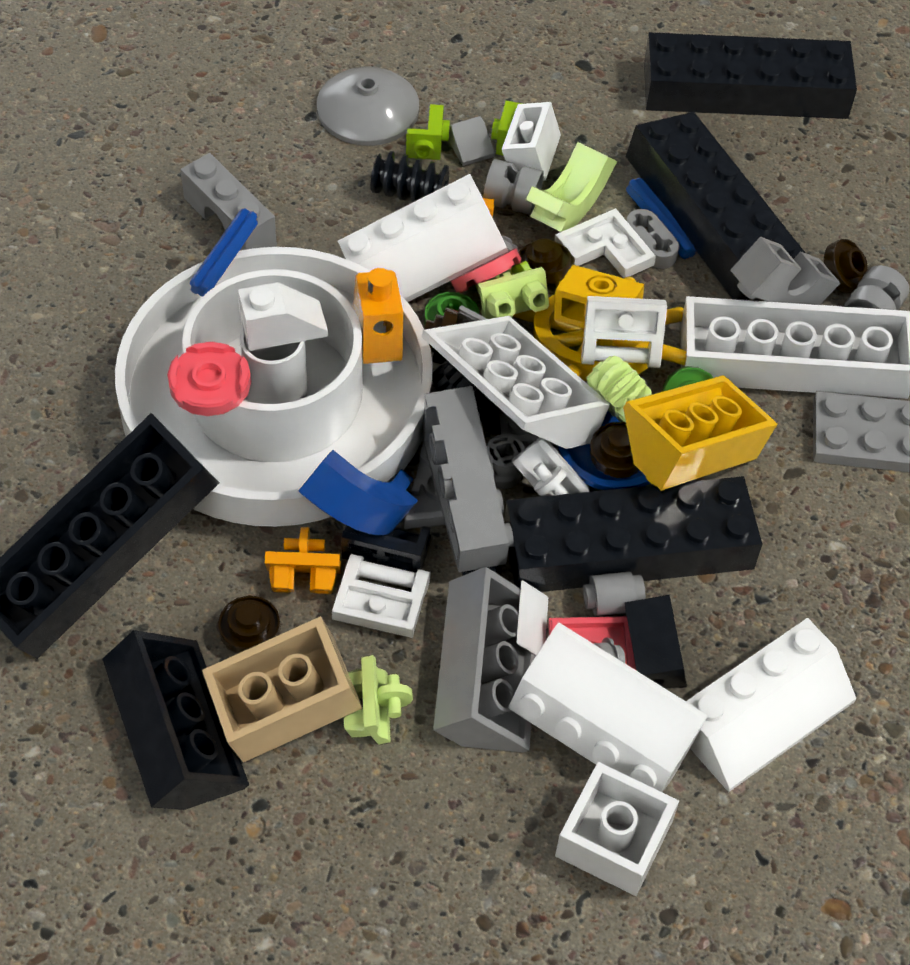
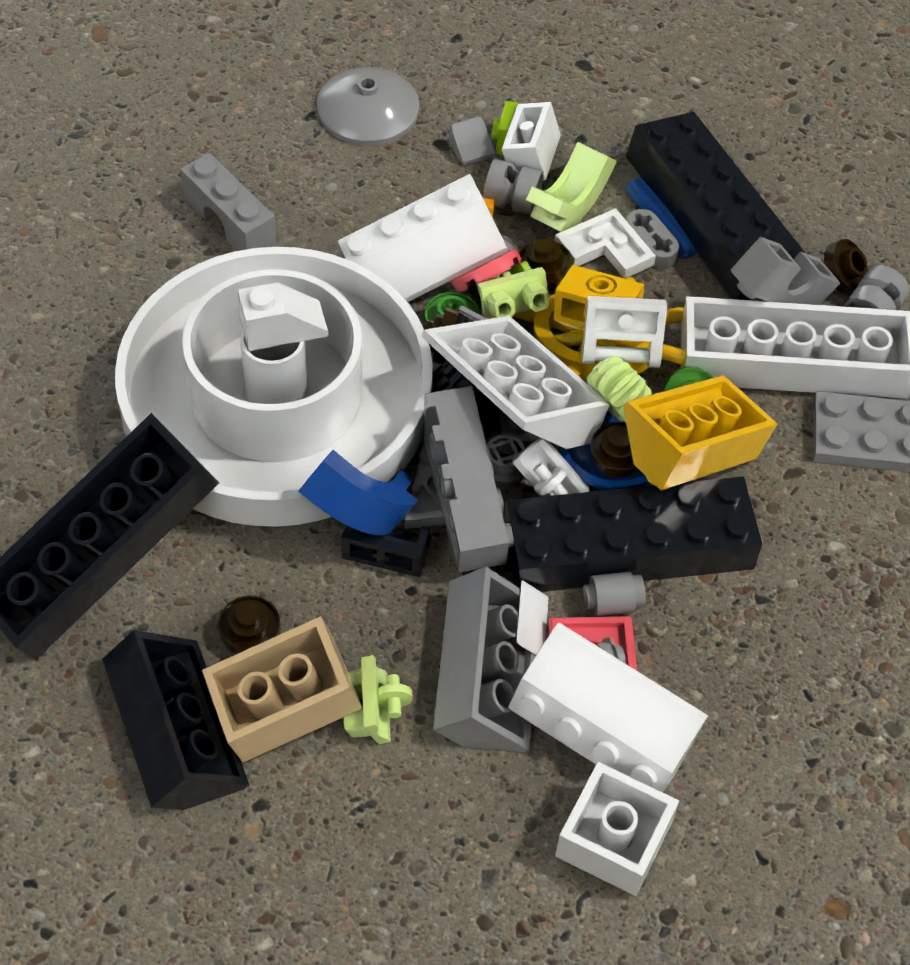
(209, 379): coral tile -> none
(224, 252): blue axle -> none
(320, 565): light orange hips -> none
(375, 301): light orange torso -> none
(380, 605): white plate -> none
(406, 179): black piece -> none
(428, 143): lime bracket -> none
(656, 641): black hinge -> none
(749, 75): black brick -> none
(770, 703): white slope -> none

